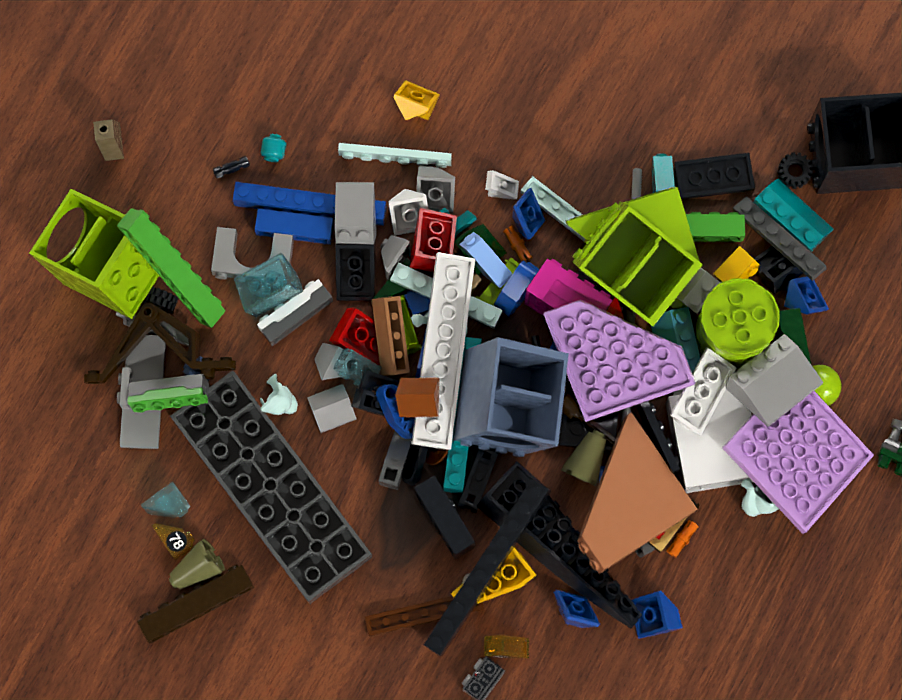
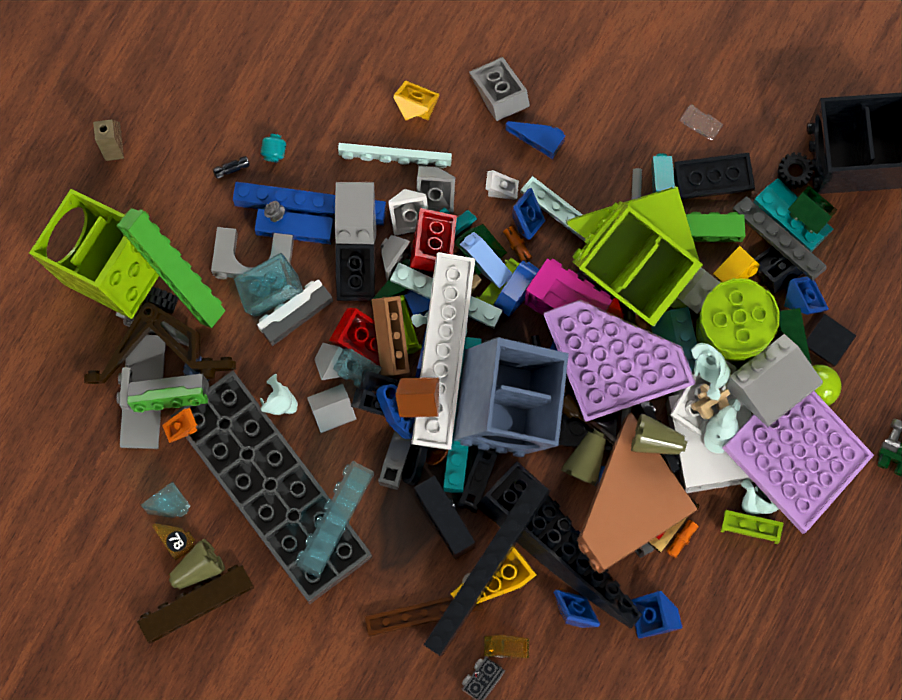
(180, 425): none -> orange slope
(274, 211): none -> flat silver wheel
(335, 519): none -> clear light blue brick
(500, 89): none -> light grey slope
(541, 137): none -> blue slope
(657, 438): none -> olive cone
(701, 123): none -> clear slope
(705, 403): none -> tan hips
(711, 367): none -> light aqua piece
(724, 425): none -> light aqua piece
(752, 526): none -> lime container
(812, 210): none -> dark green slope
(829, 340): none -> black tile

